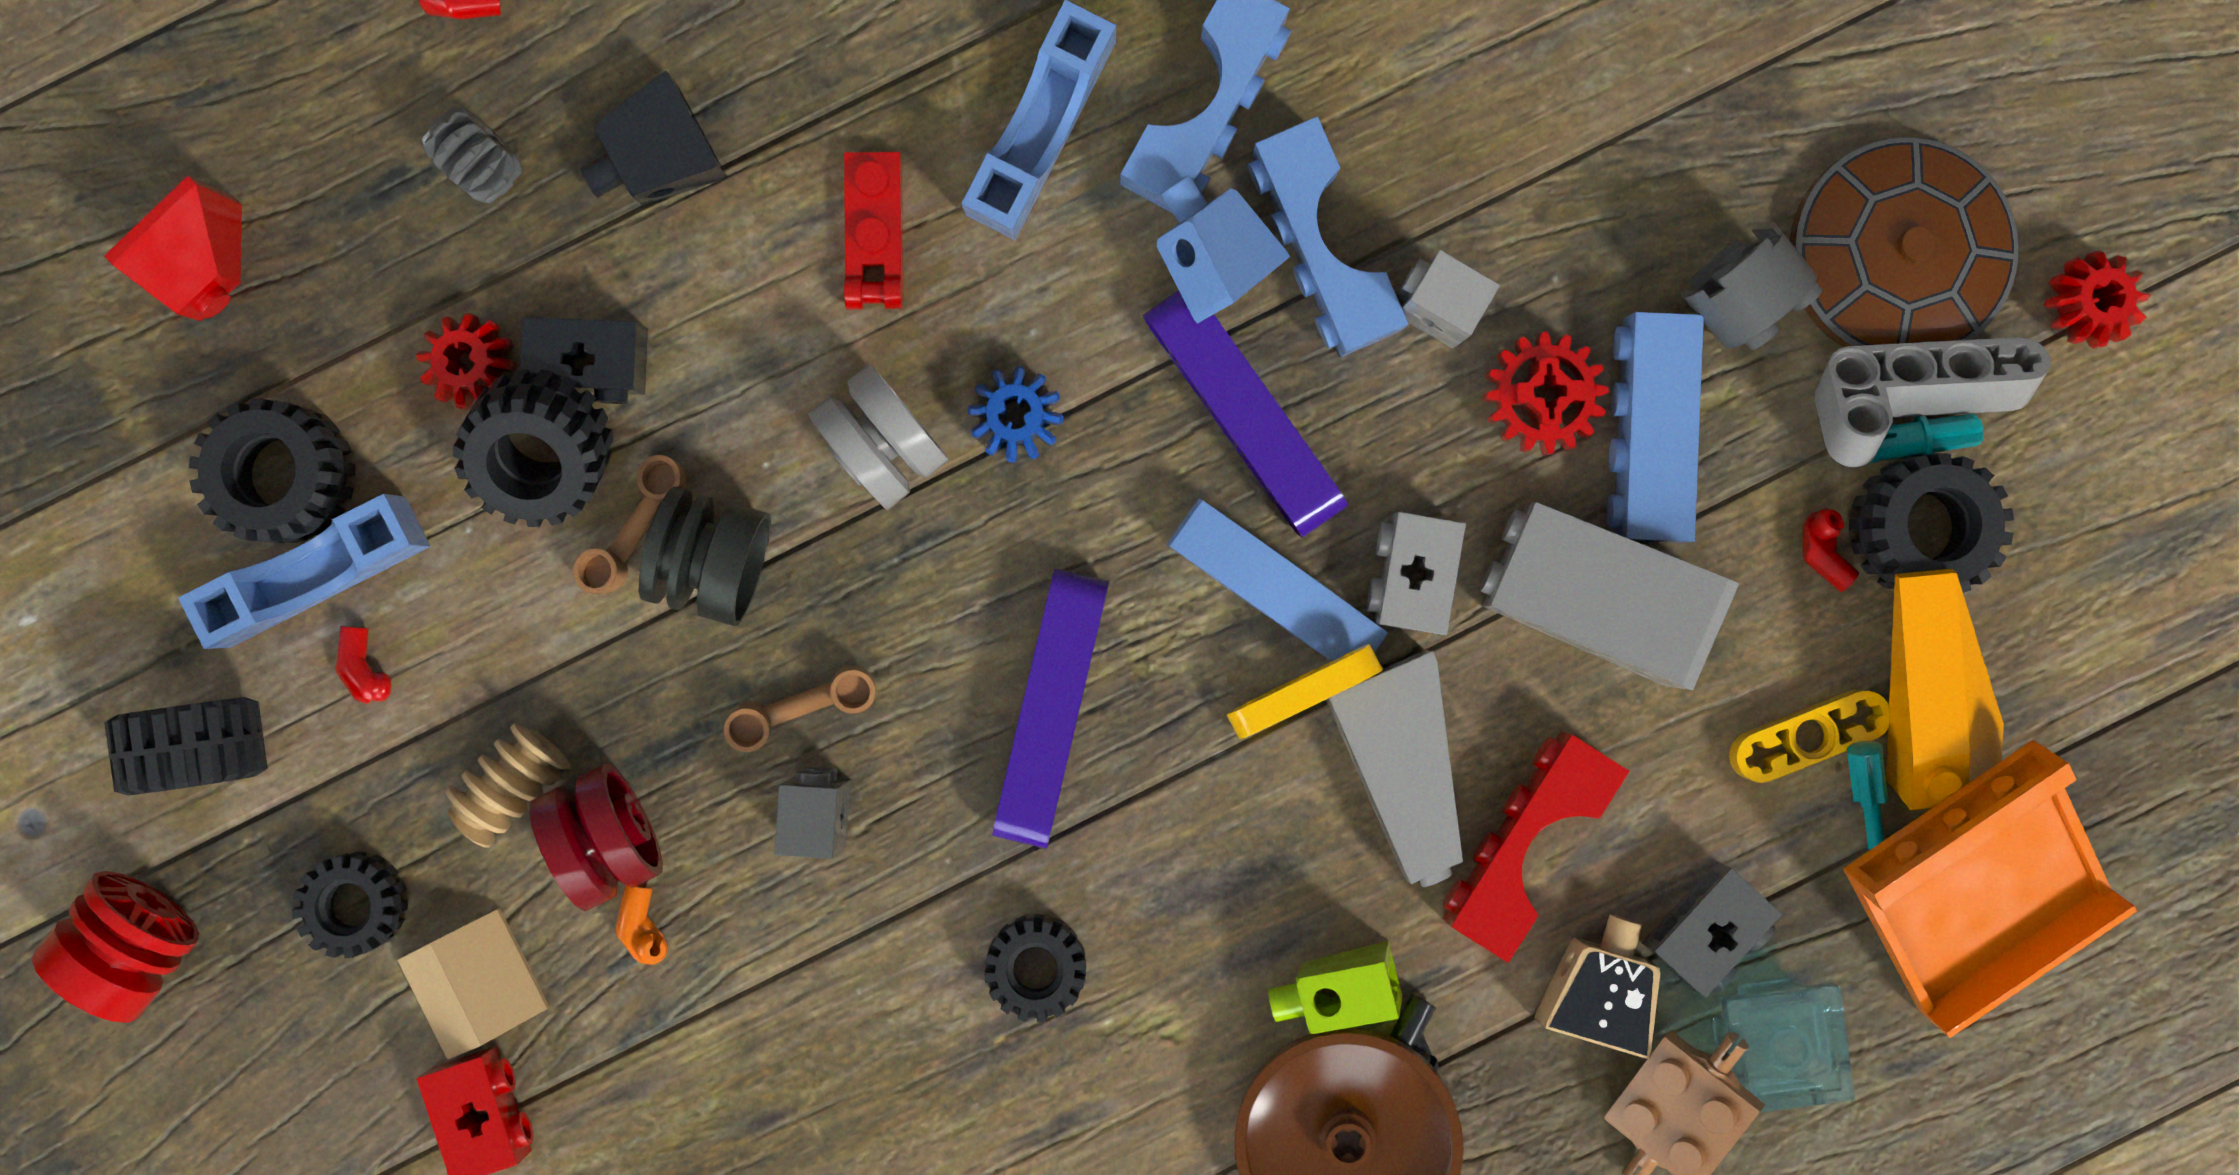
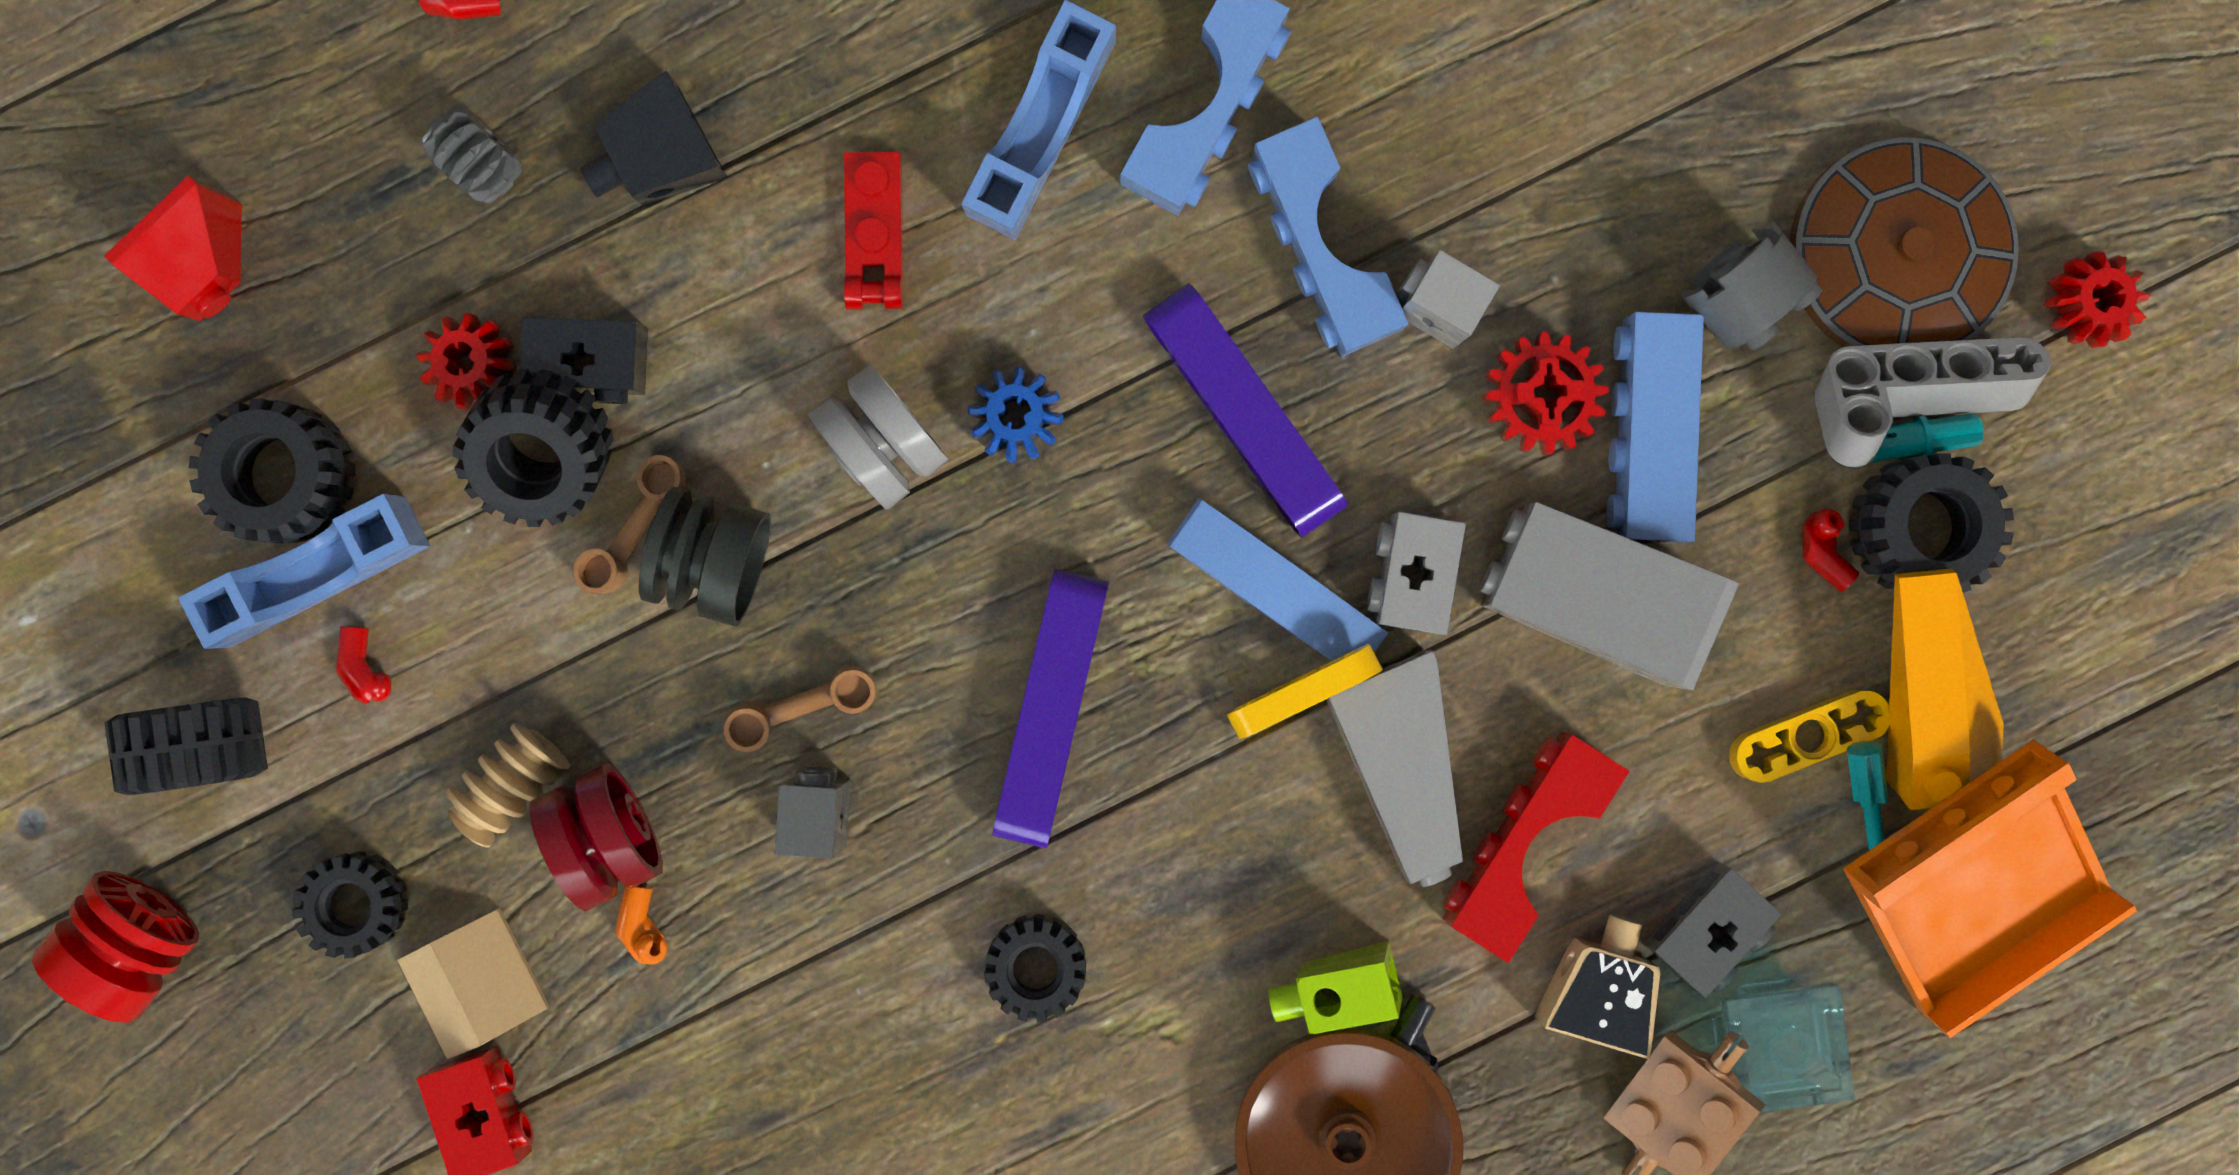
(1215, 248): medium blue torso -> none

